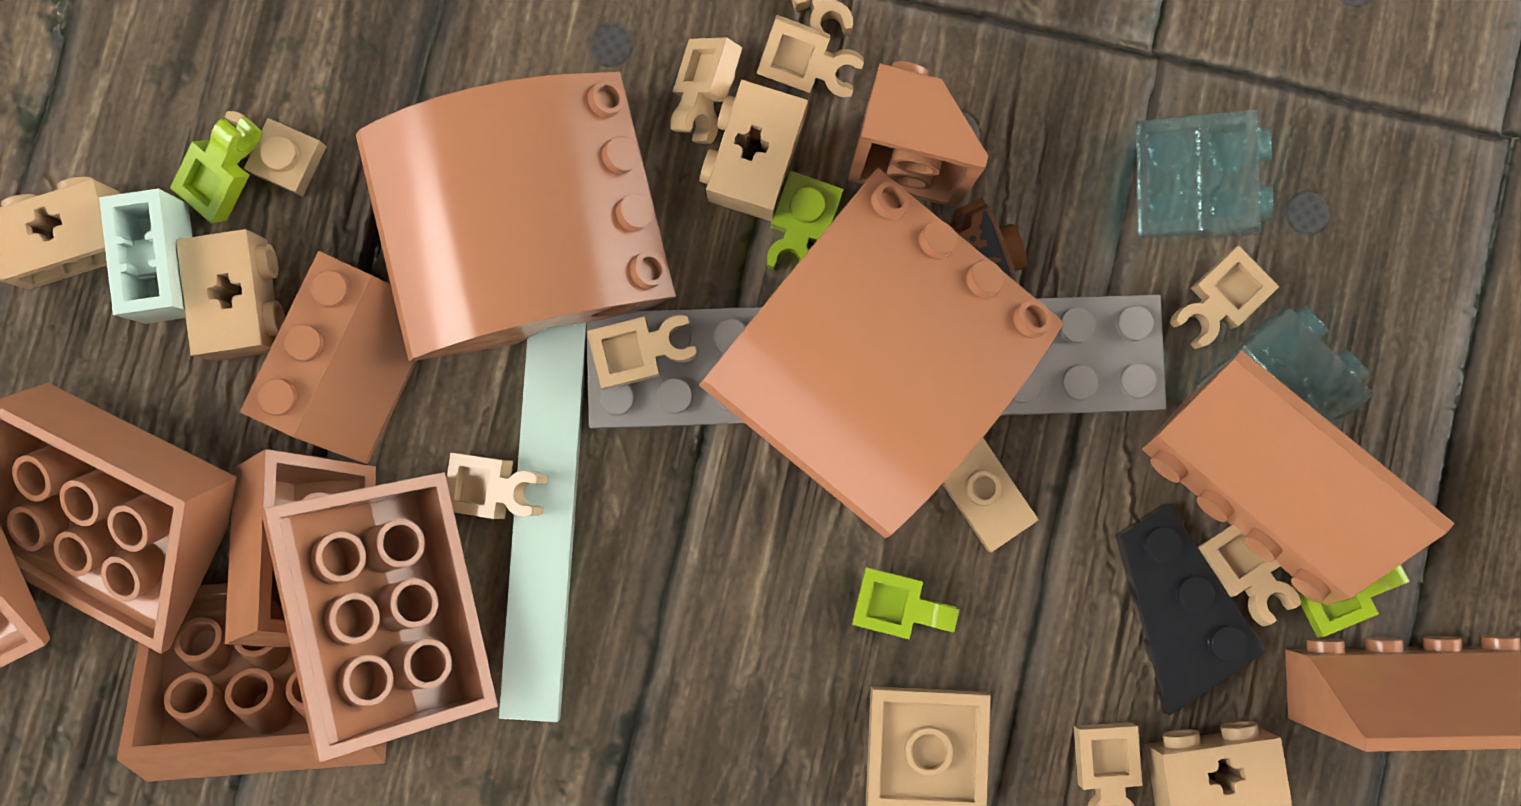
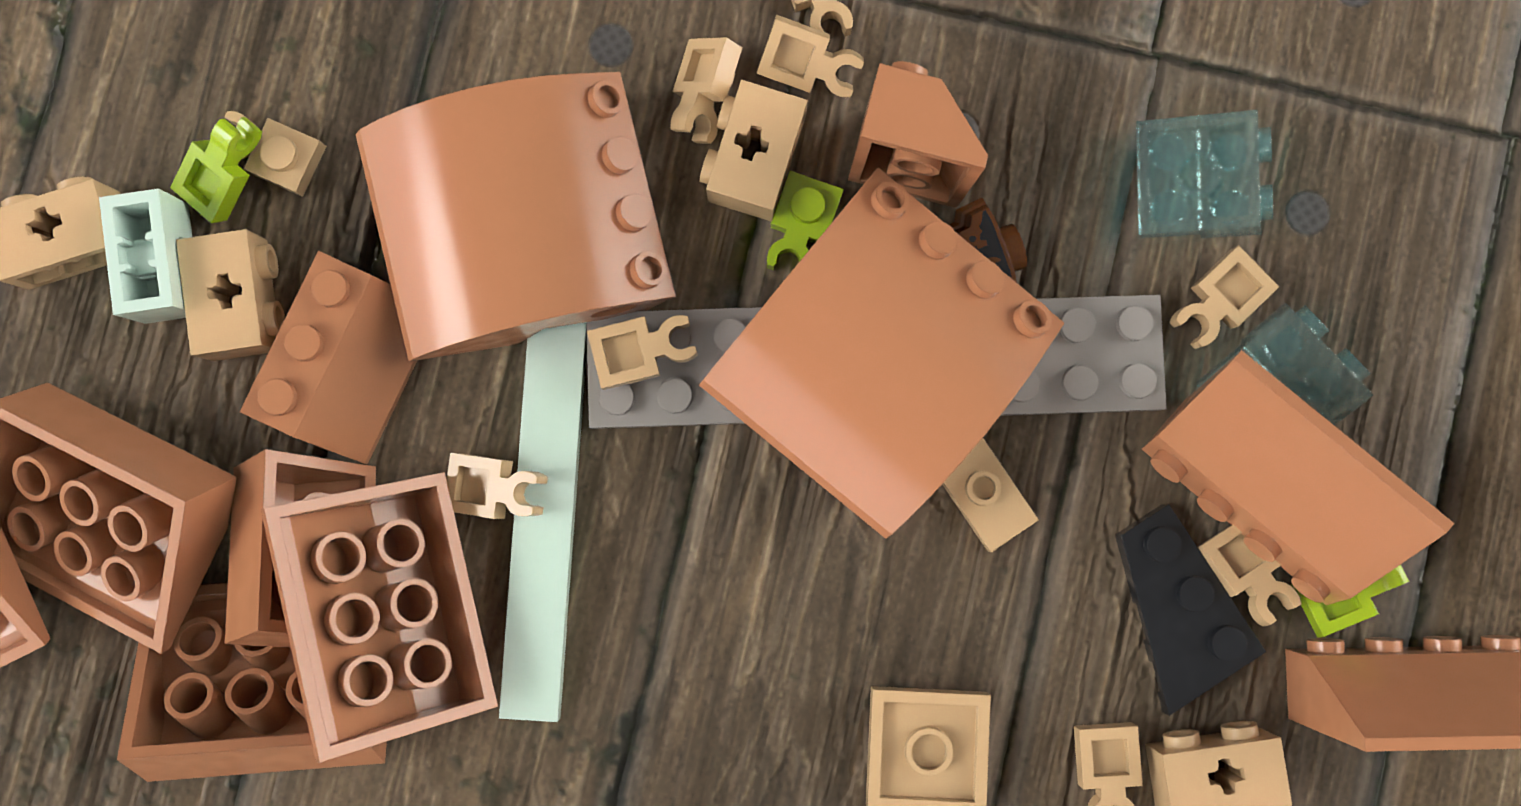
(893, 604): lime plate -> none

